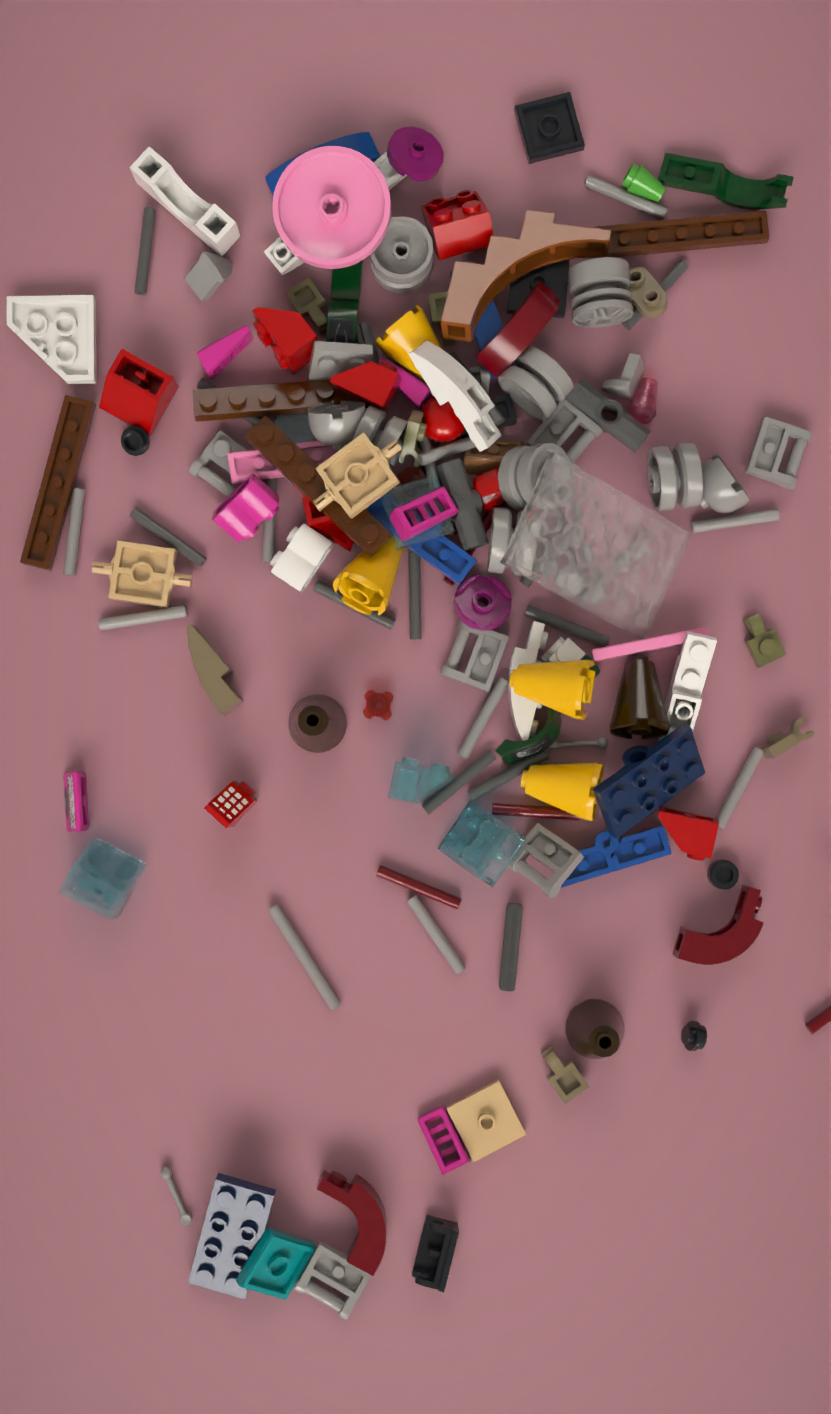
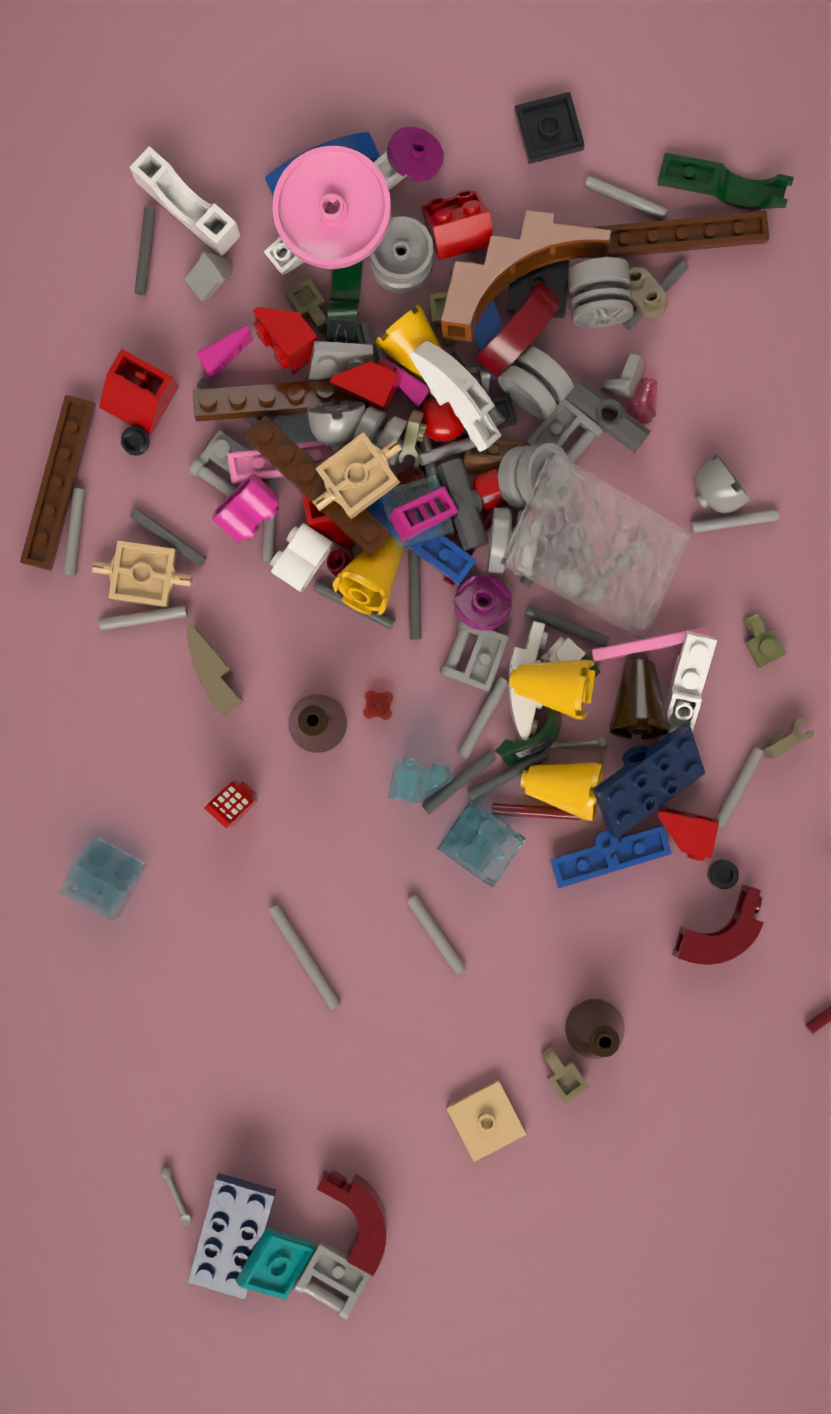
(59, 332): white plate -> none
(76, 801): dark pink slope -> none
(338, 560): none -> dark red plate
(418, 887): dark red bar -> none
(435, 1252): black hinge -> none
(444, 1166): dark pink slope -> none
(510, 947): dark grey axle -> none
(552, 853): light grey plate -> none
(643, 183): bright green cone -> none
(674, 476): light grey wheel -> none
(694, 1036): black plate -> none
(769, 450): light grey plate -> none

